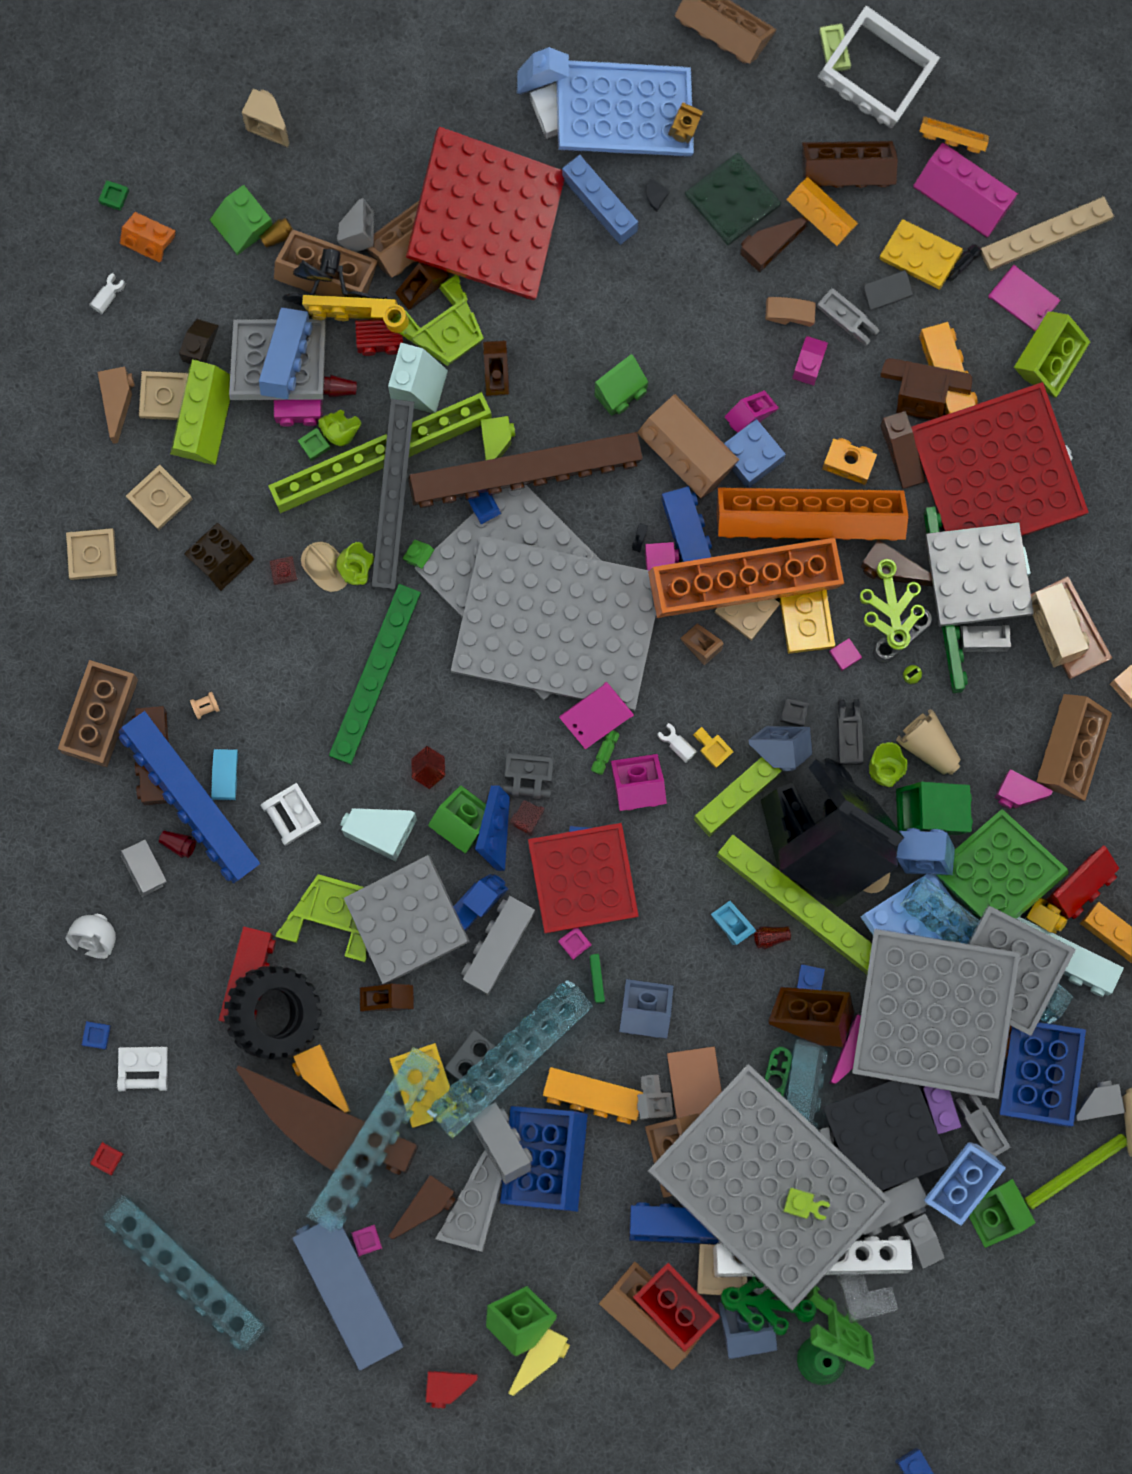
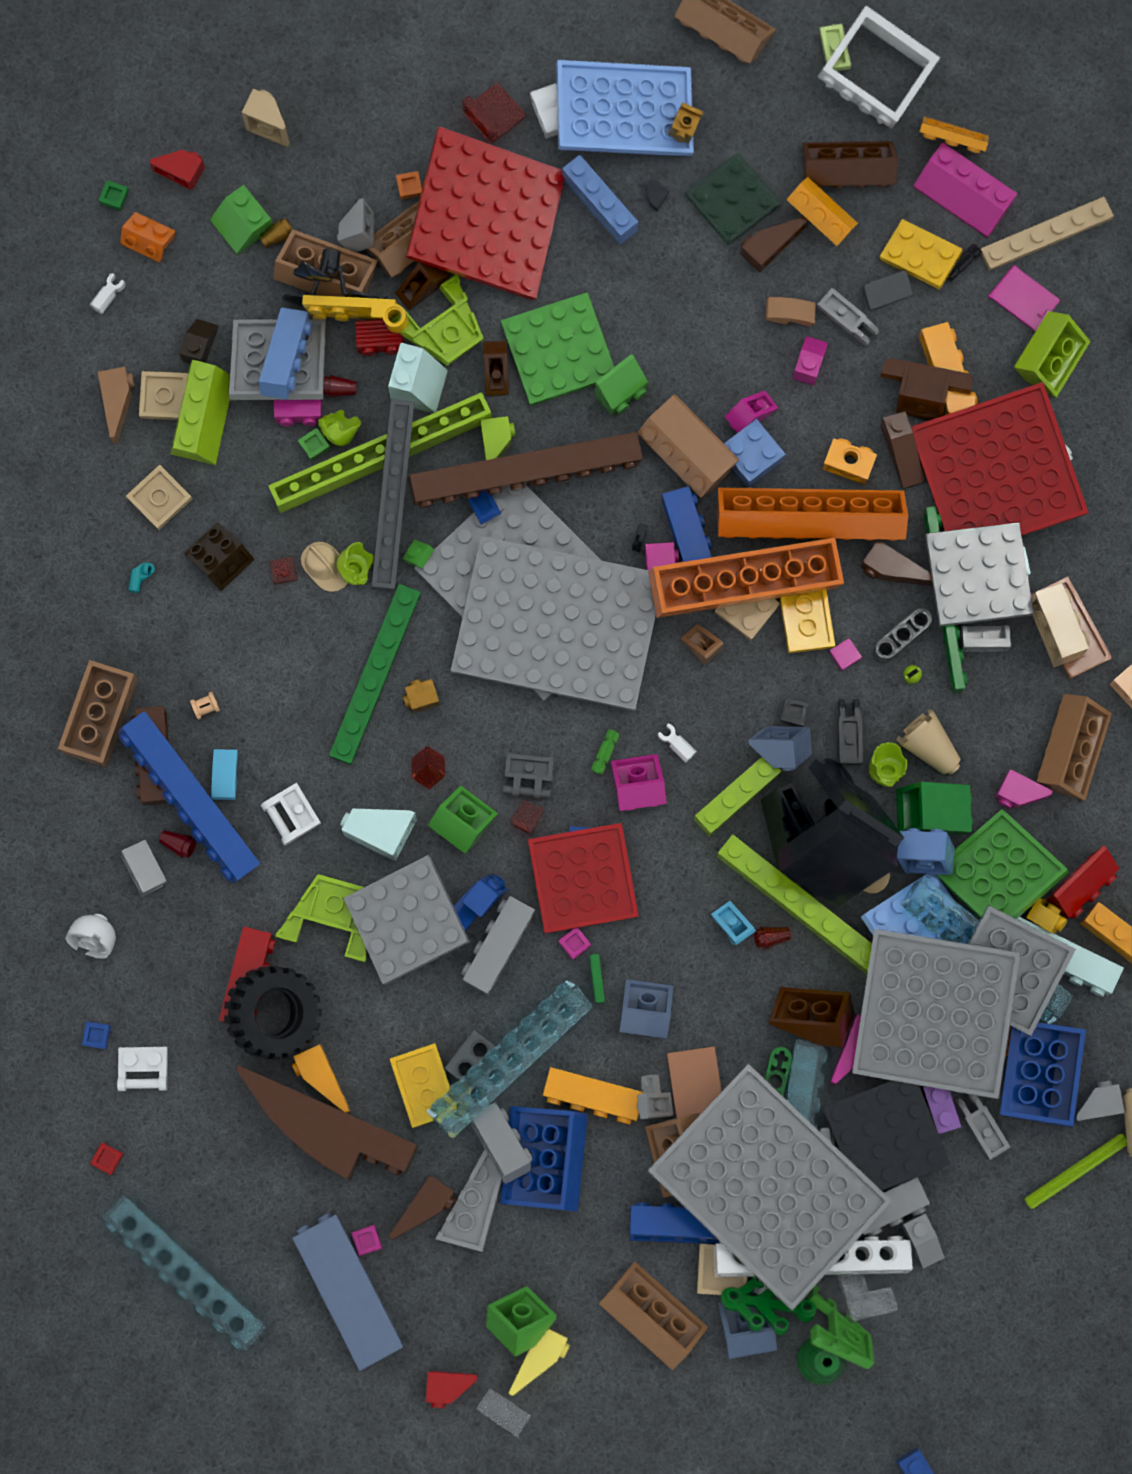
(91, 554): tan plate -> none
(139, 574): none -> teal arm
(179, 167): none -> red slope
(320, 1210): clear light blue brick -> none
(386, 998): reddish brown slope -> none
(409, 185): none -> orange plate
(420, 695): none -> pearl gold brick
(493, 112): none -> clear red bracket
(494, 829): blue wing -> none
(503, 1412): none -> clear plate
(542, 69): light blue slope -> none
(557, 348): none -> bright green plate
(596, 715): dark pink container -> none
(676, 1307): red slope -> none
(714, 749): yellow plate -> none
(801, 1204): lime plate -> none
(810, 977): blue plate -> none
(892, 608): lime plant -> none
(965, 1183): light blue slope -> none
(1001, 1214): bright green slope -> none

